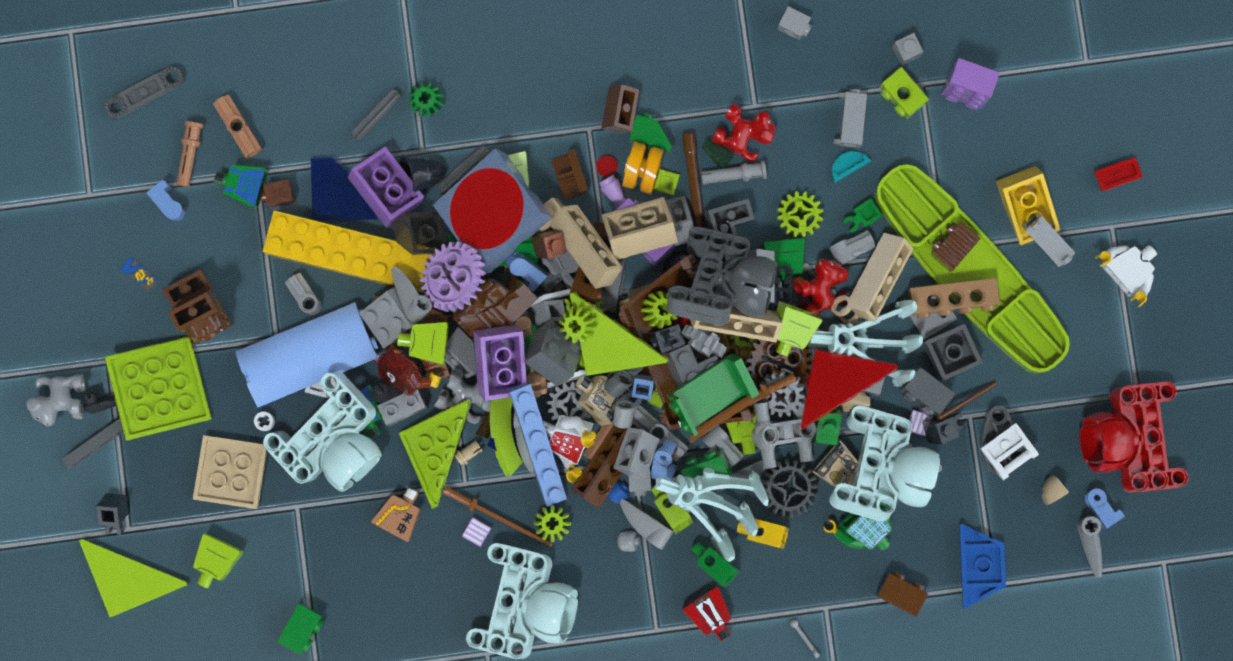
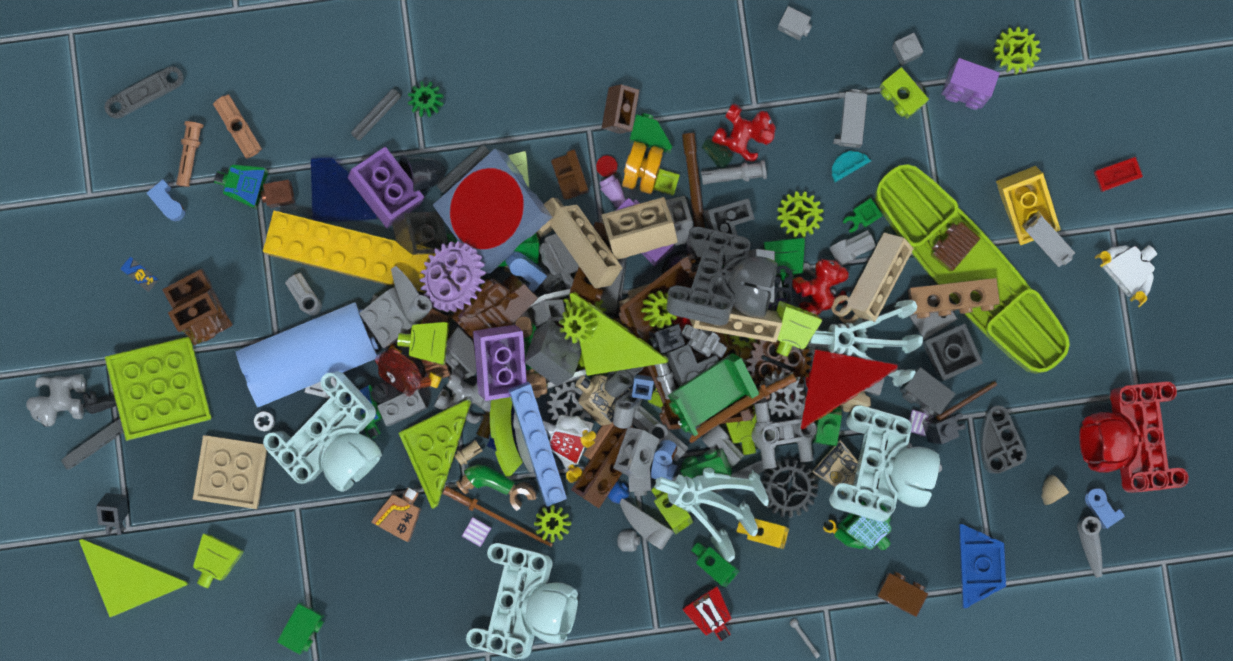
(482, 475): none -> piece
(548, 244): copper brick -> none
(665, 377): none -> light grey pin
(1006, 444): white plate -> none
(1022, 56): none -> lime gear

